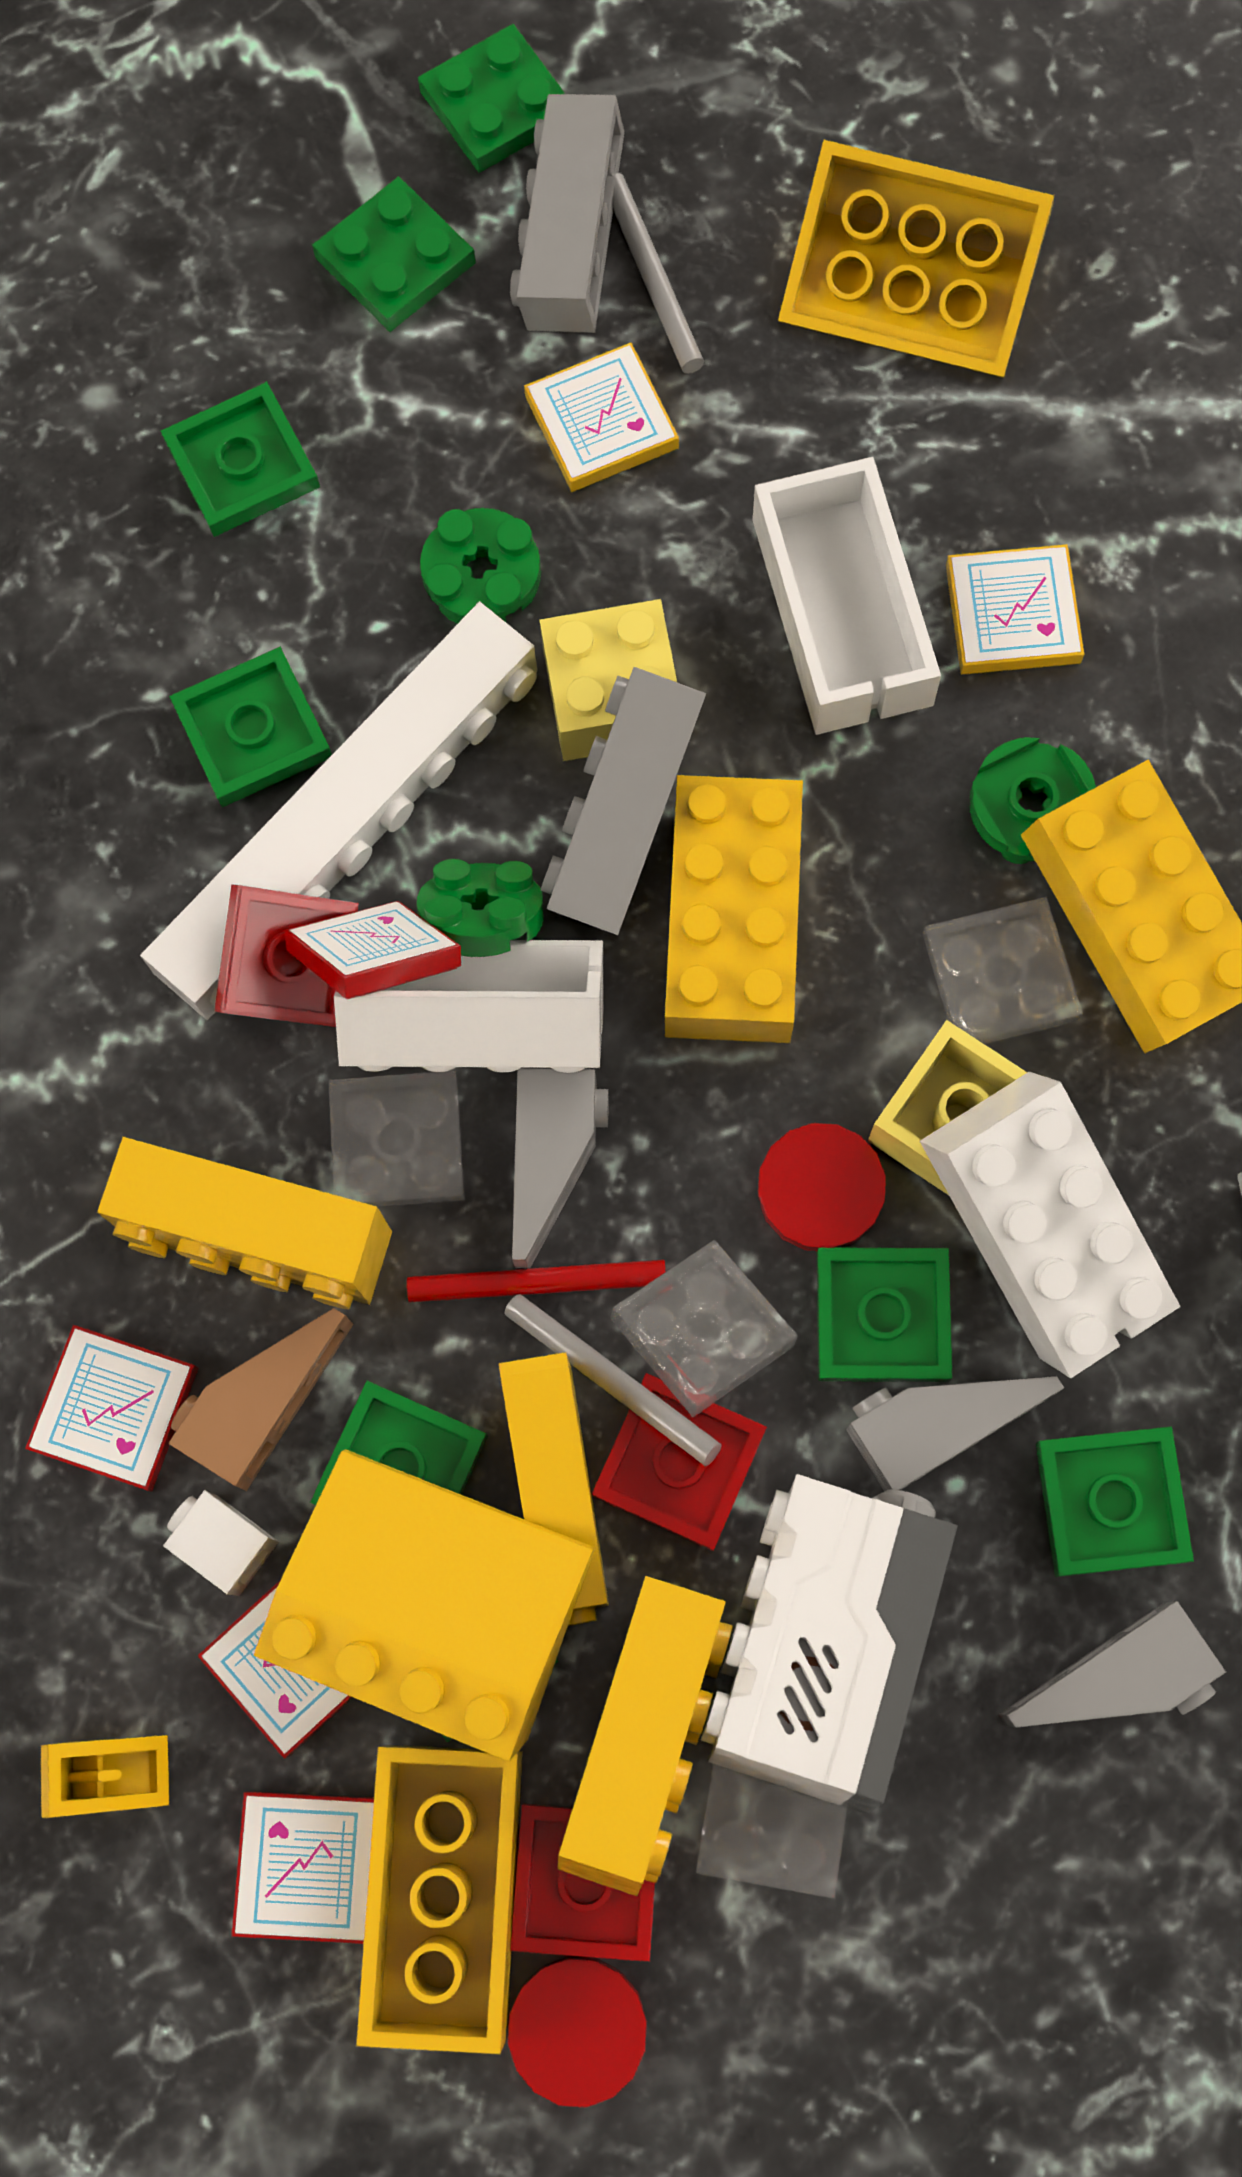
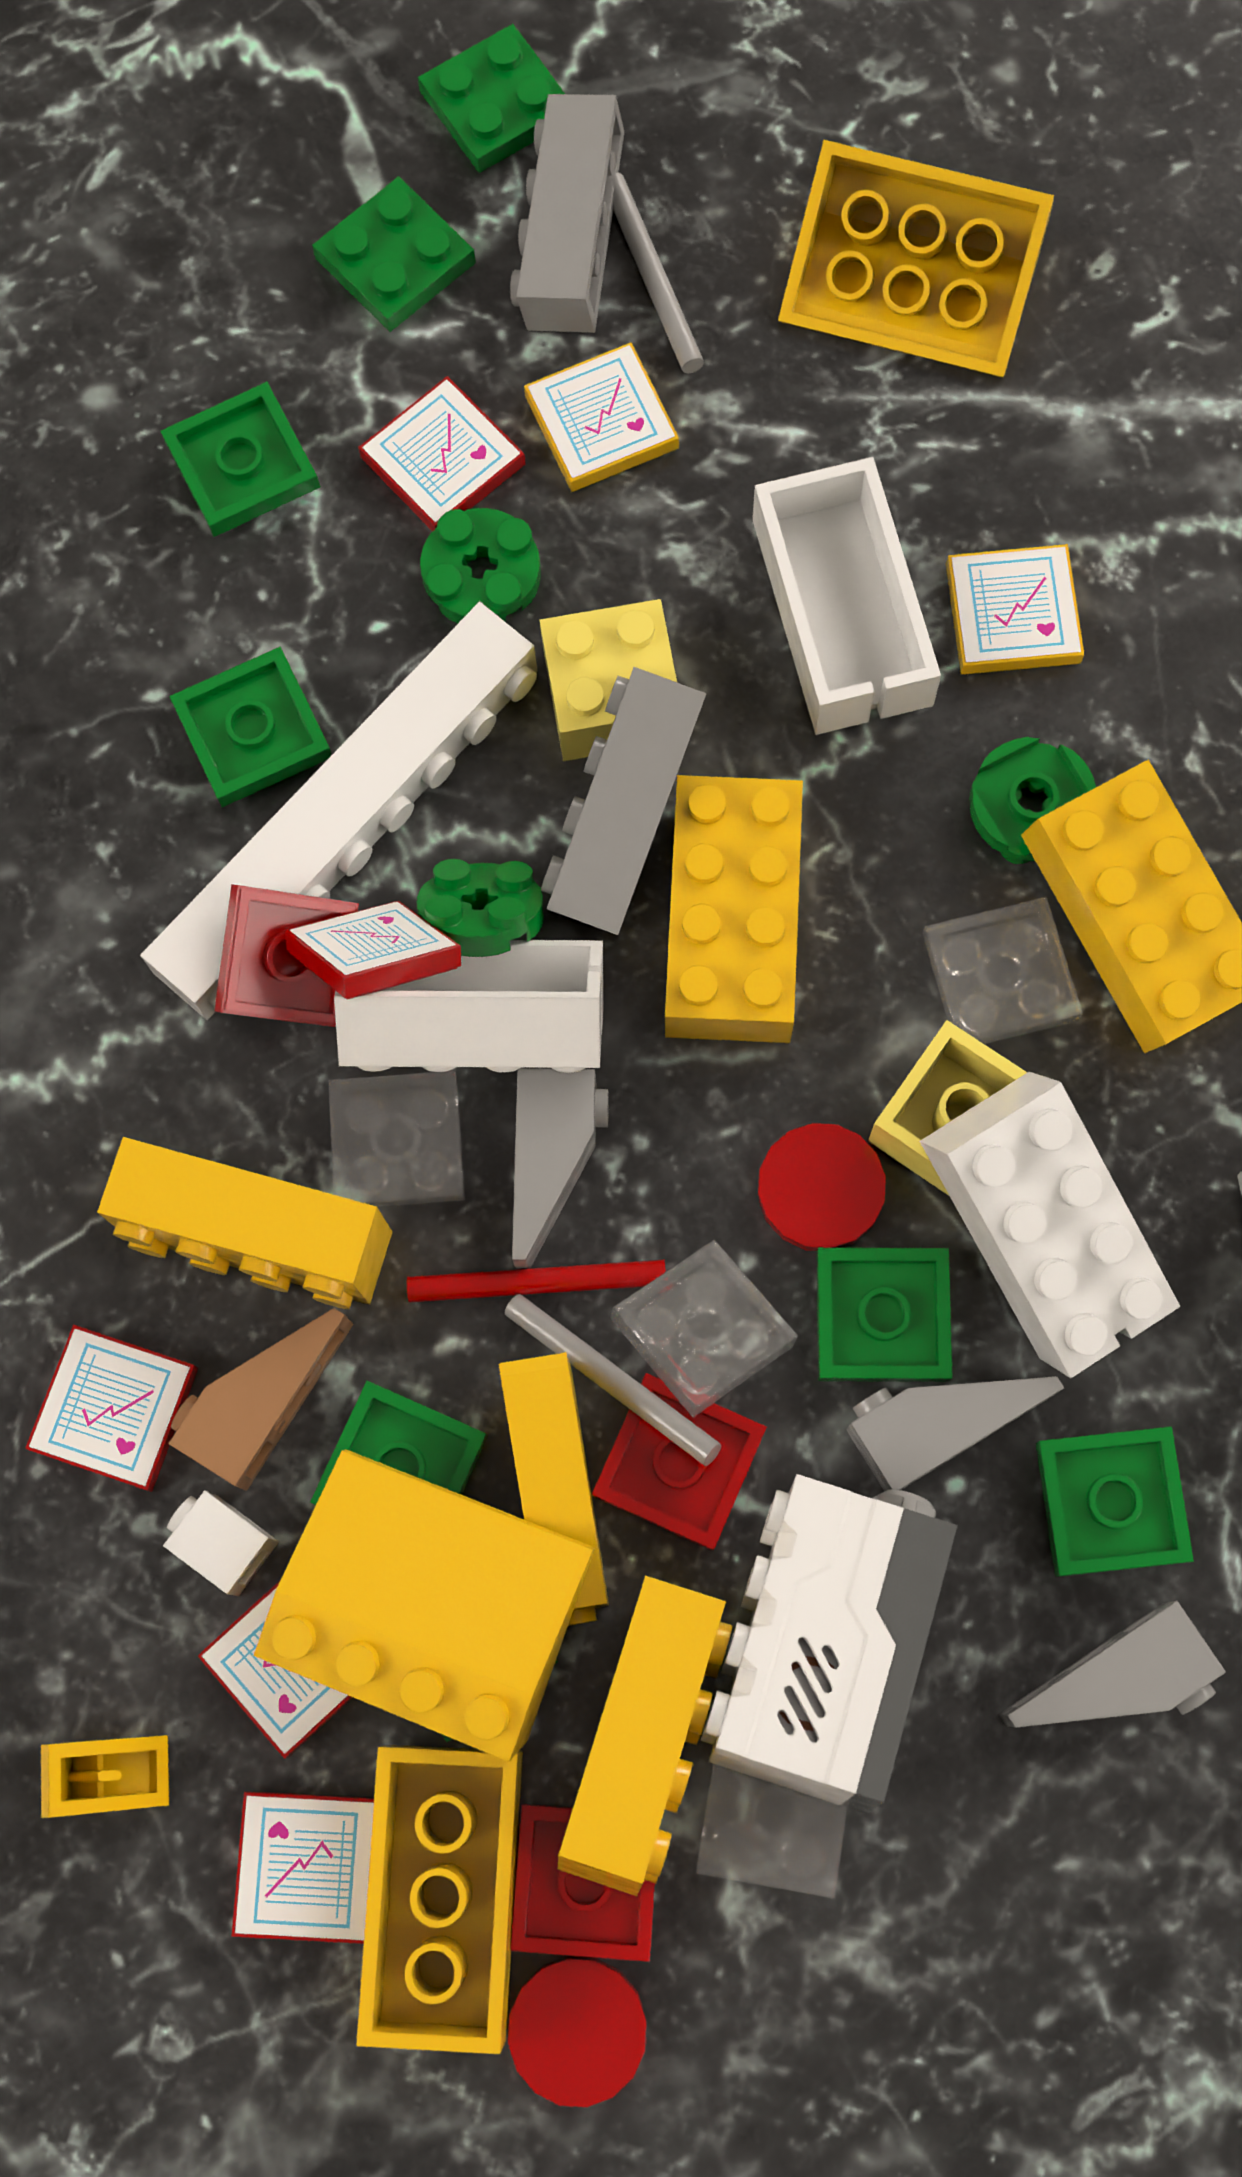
(442, 454): none -> white tile

